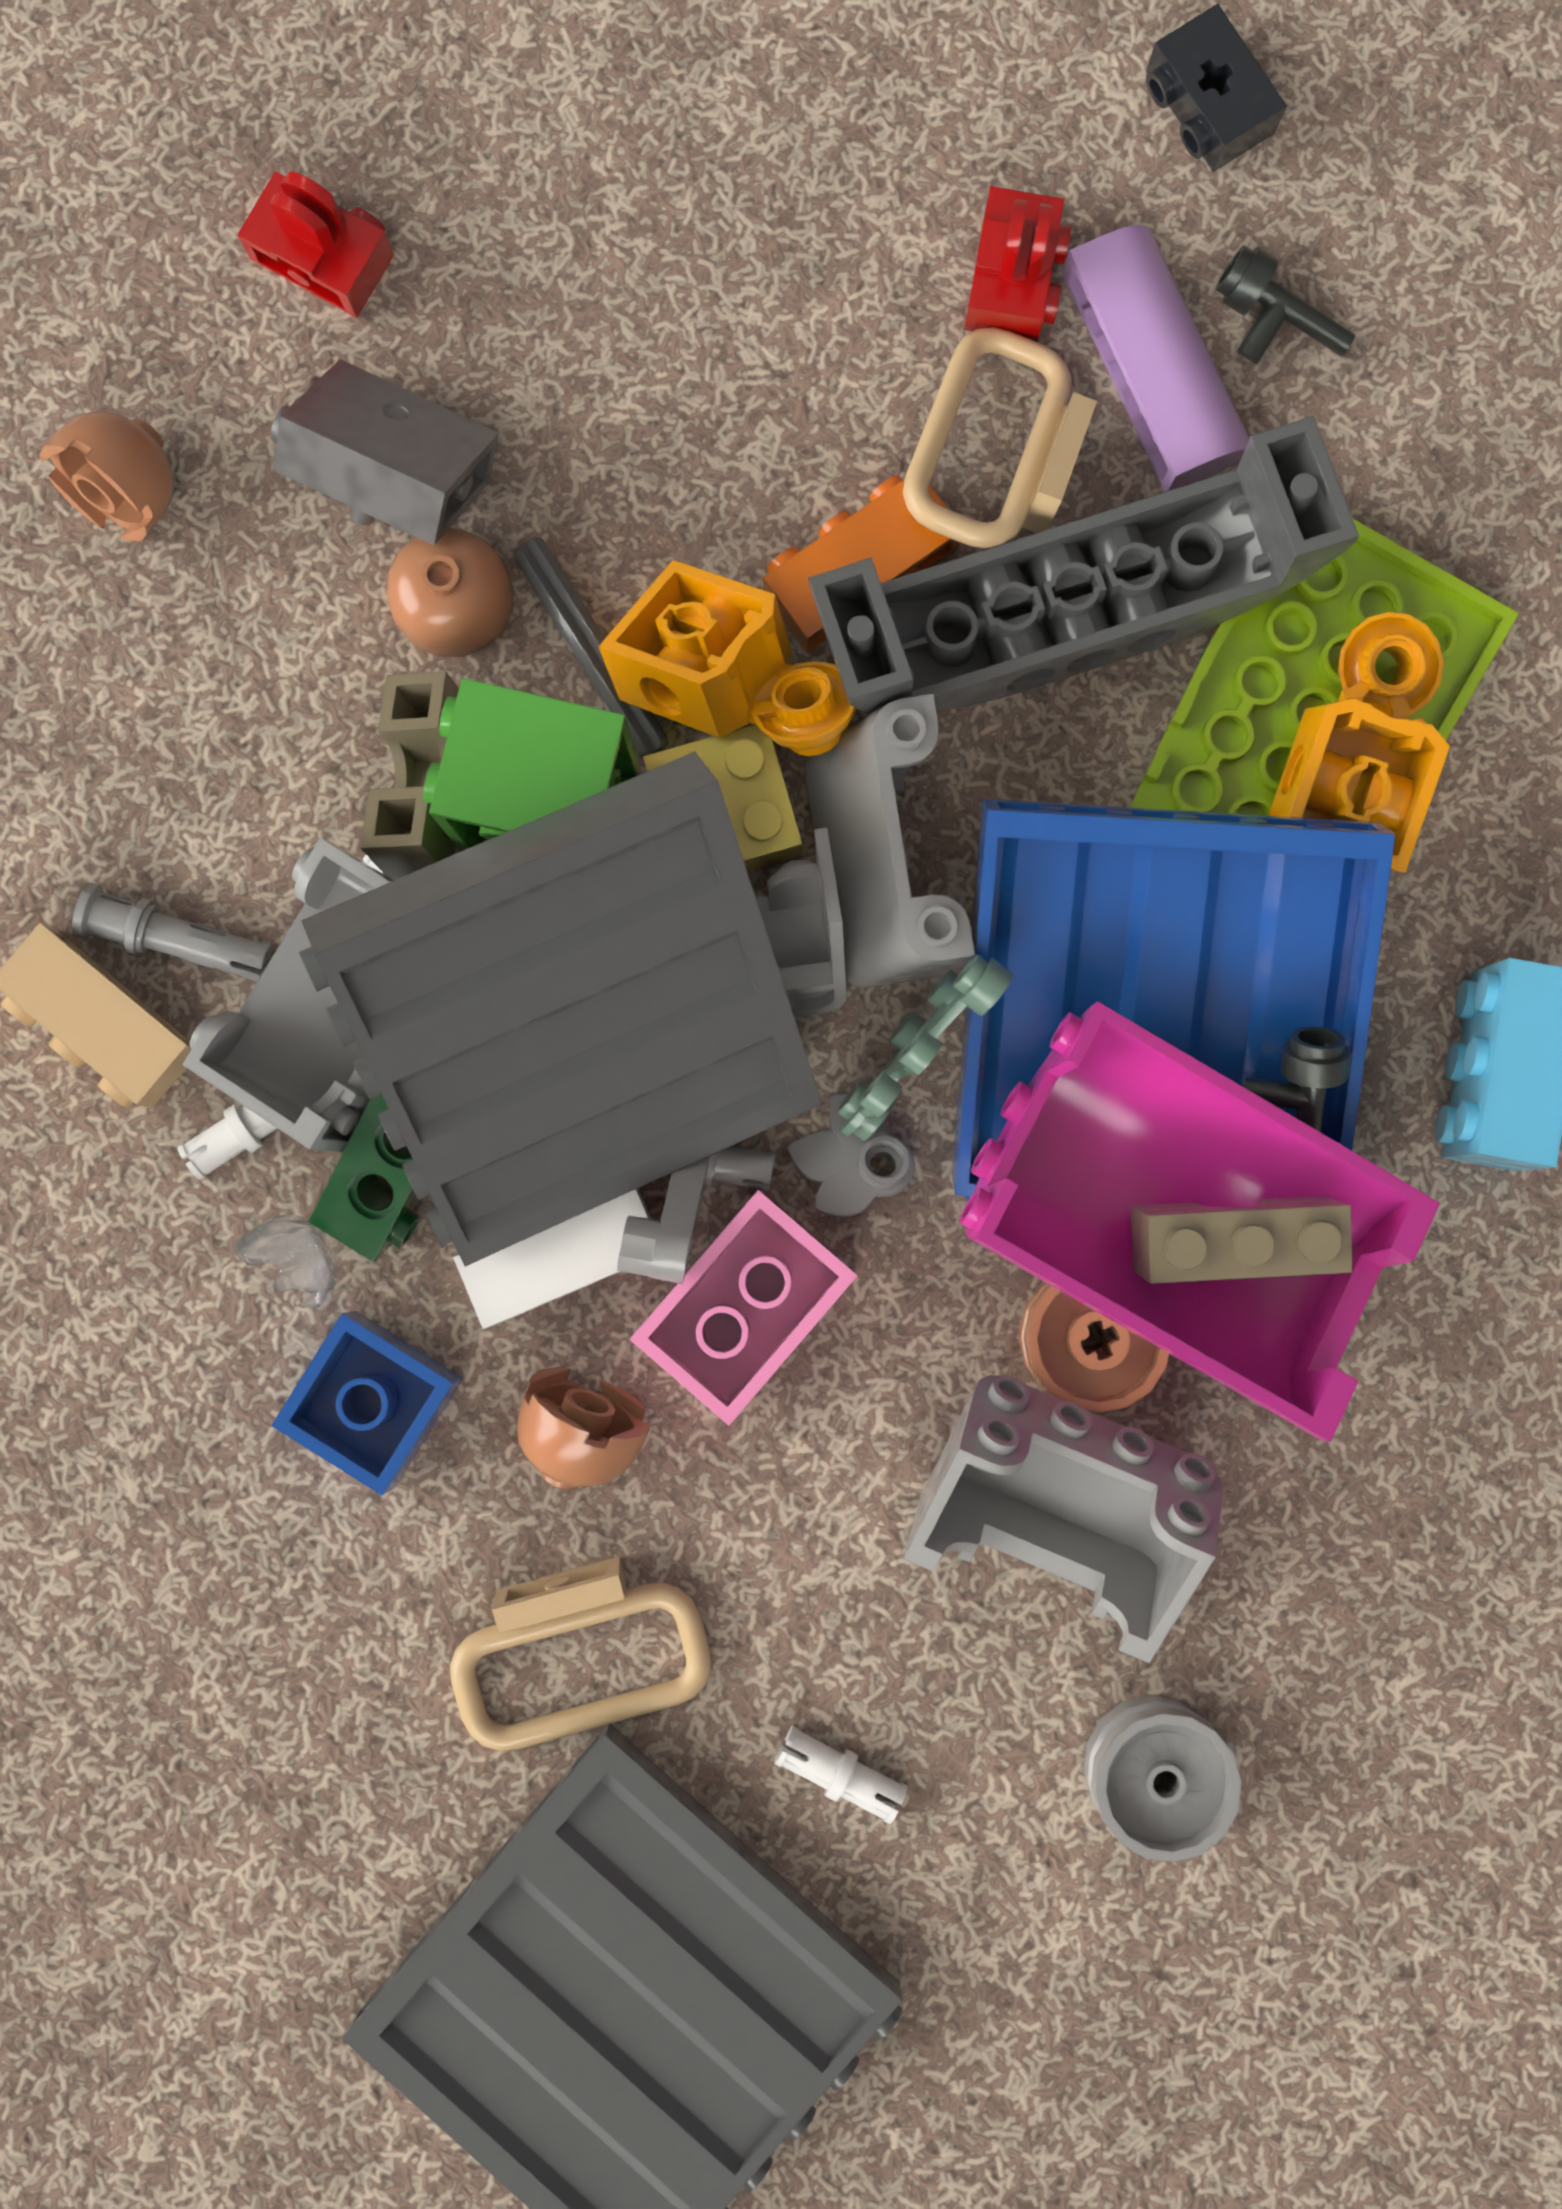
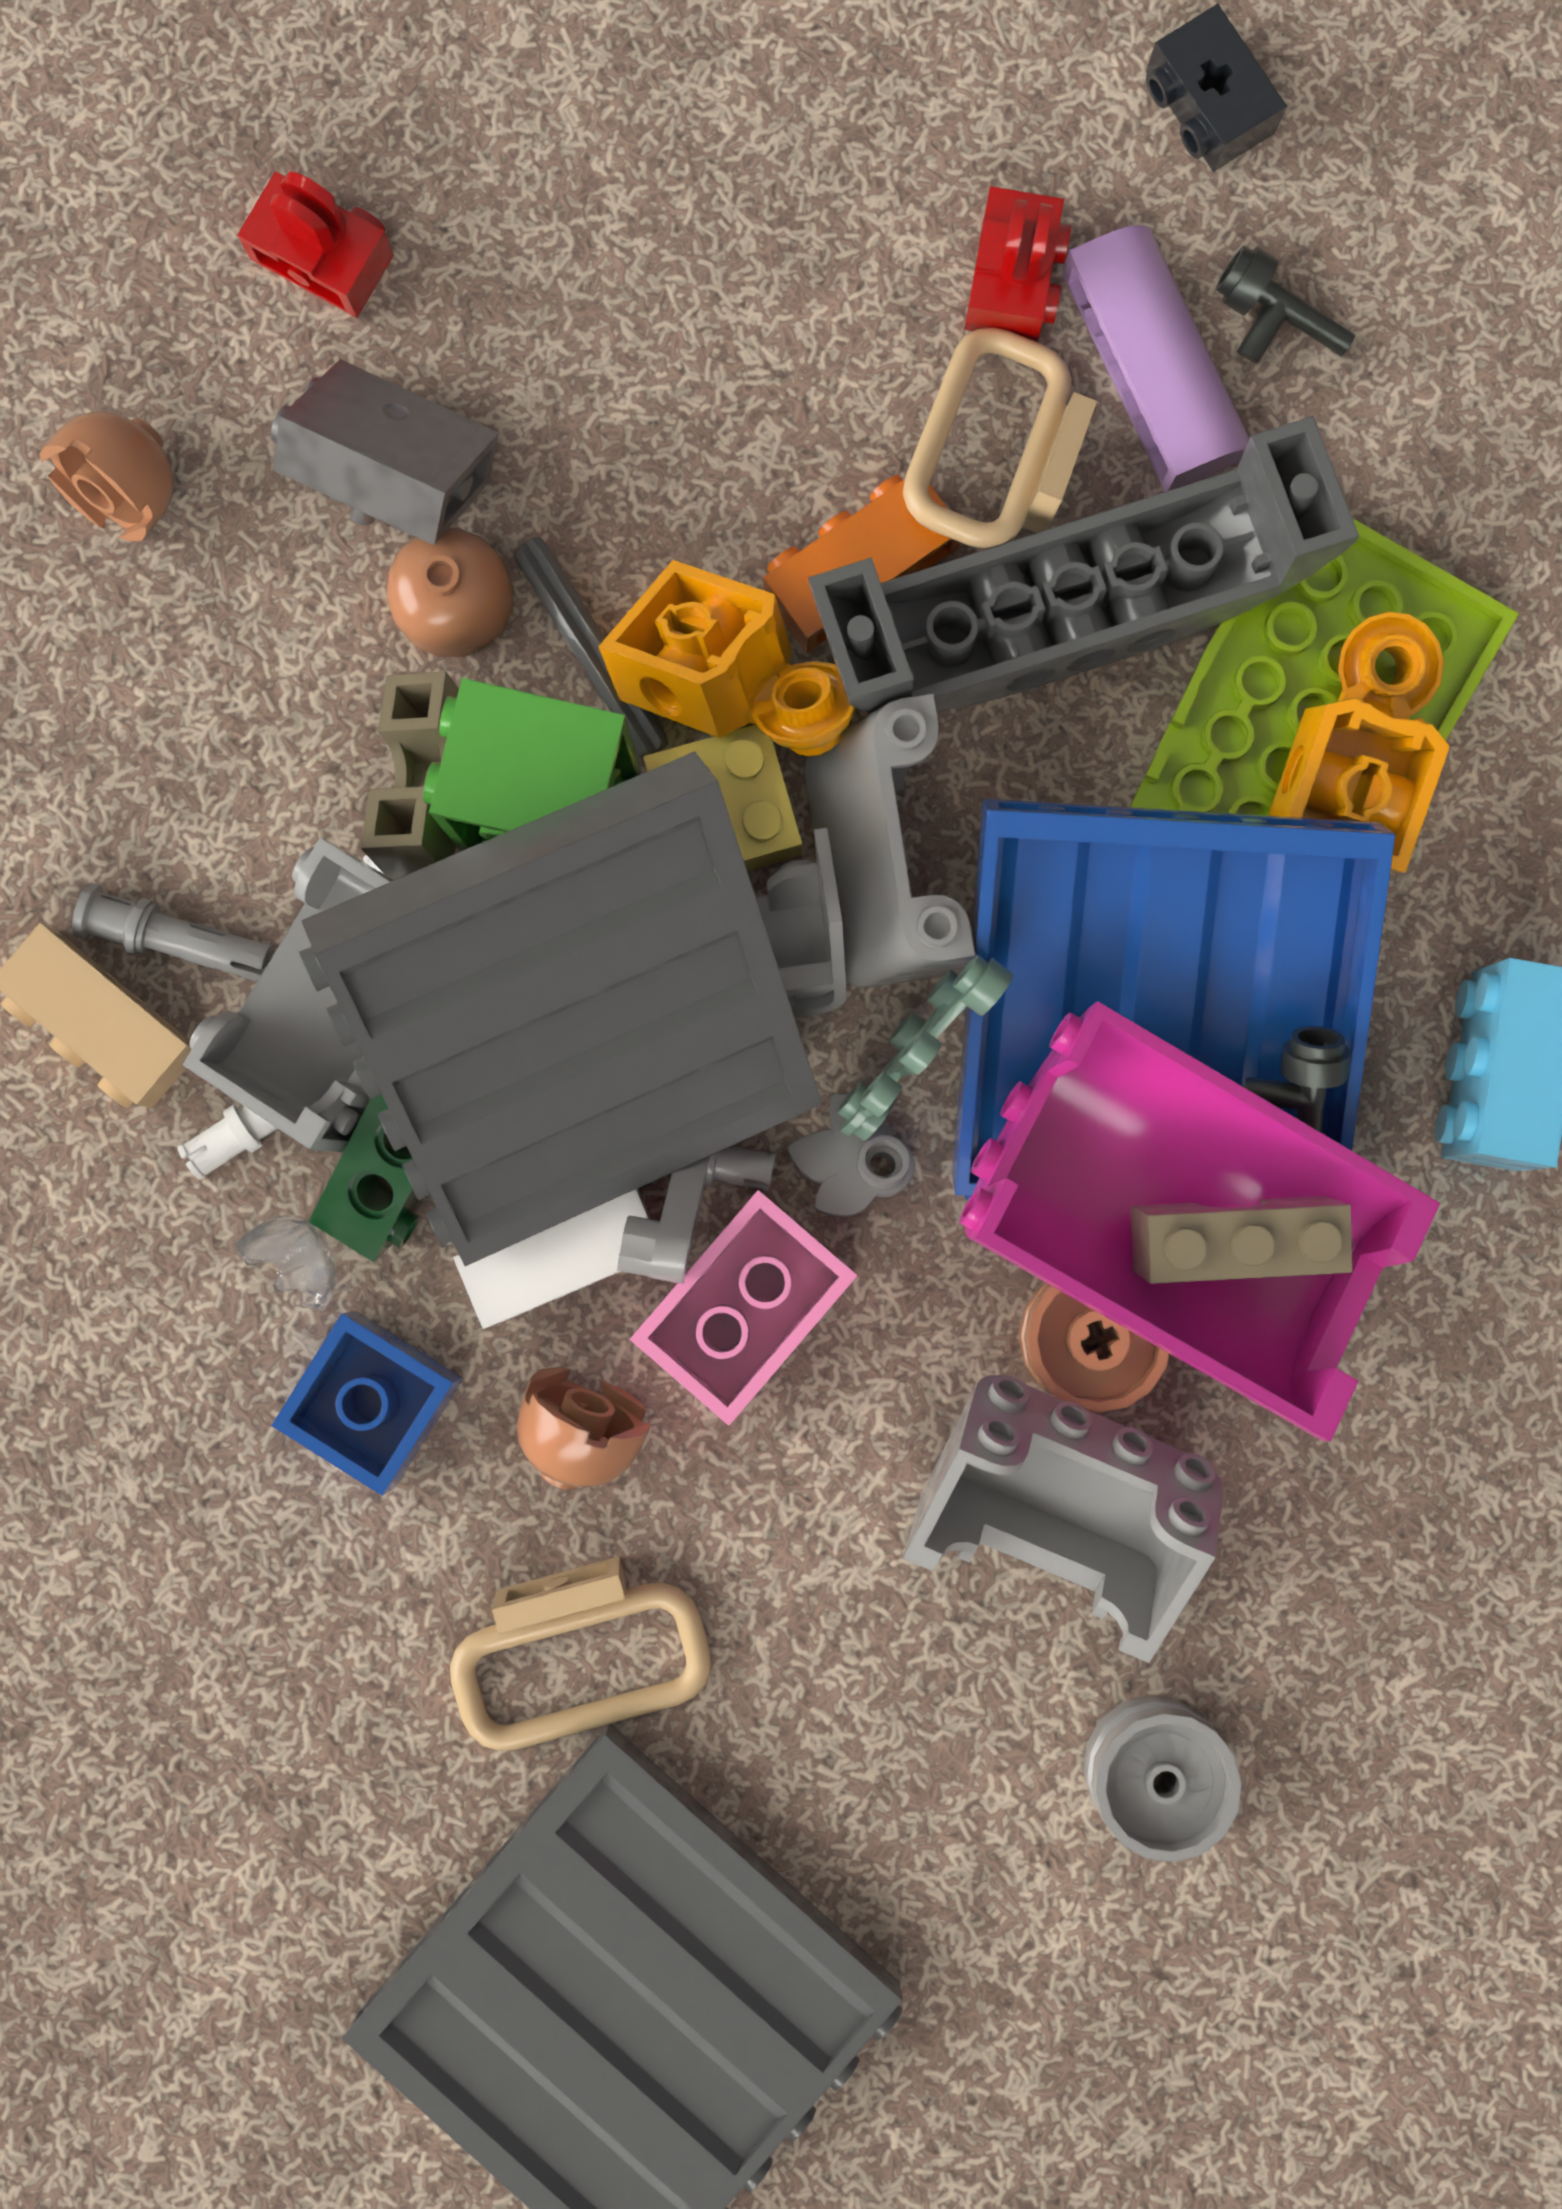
(841, 1775): white pin -> none

